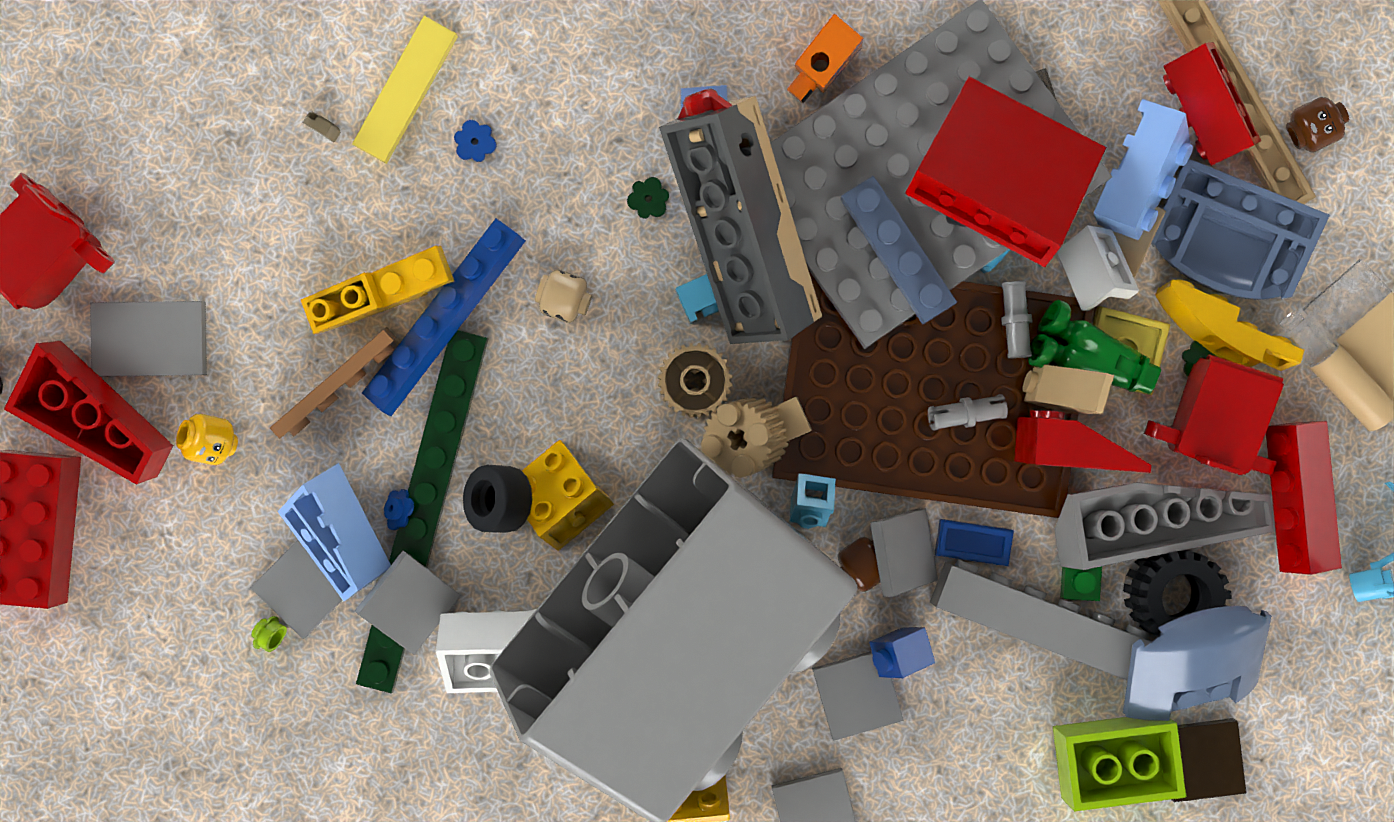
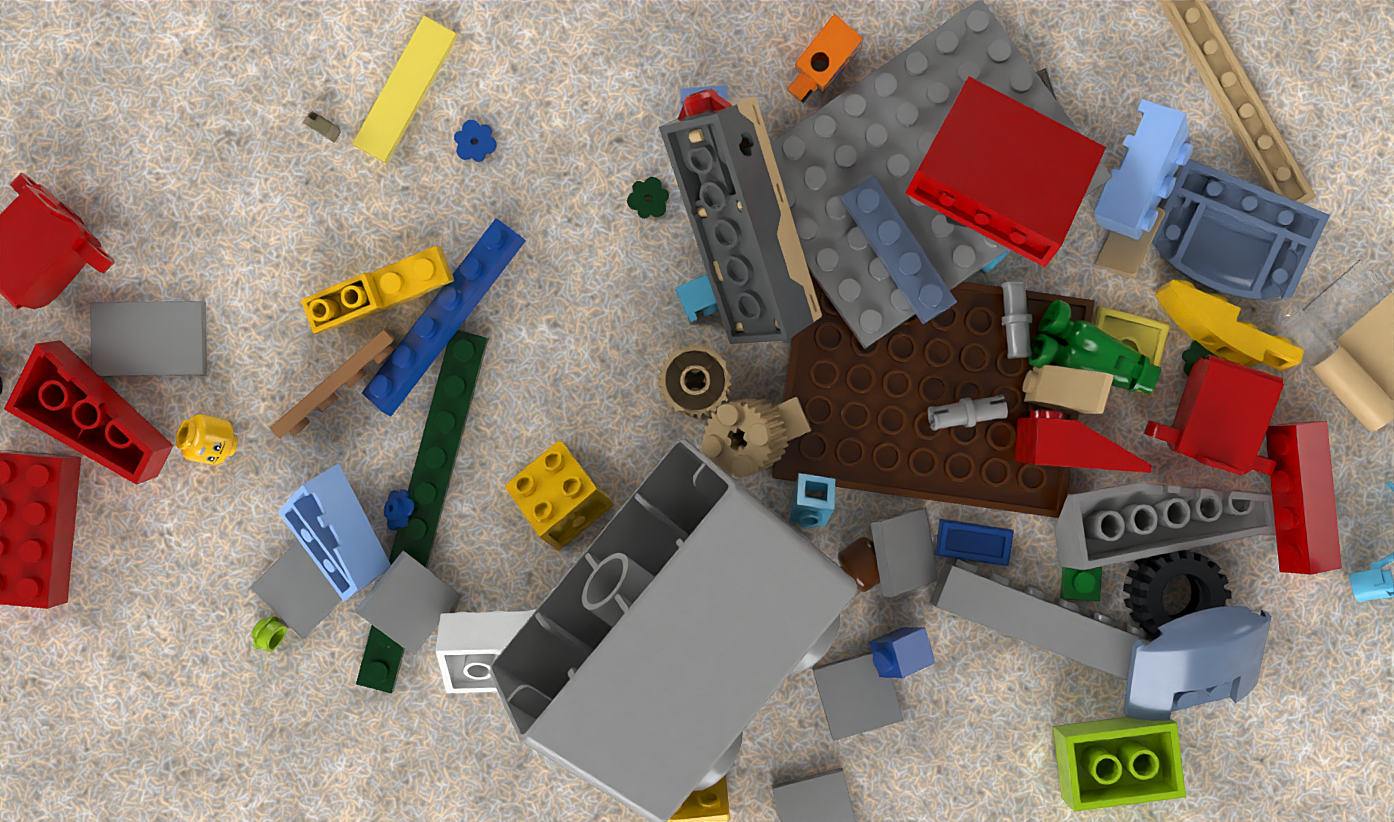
(497, 498): black tyre -> none
(563, 296): tan head -> none
(1096, 267): white panel -> none
(1211, 103): red brick -> none
(1211, 759): dark brown tile -> none
(1317, 124): reddish brown head -> none

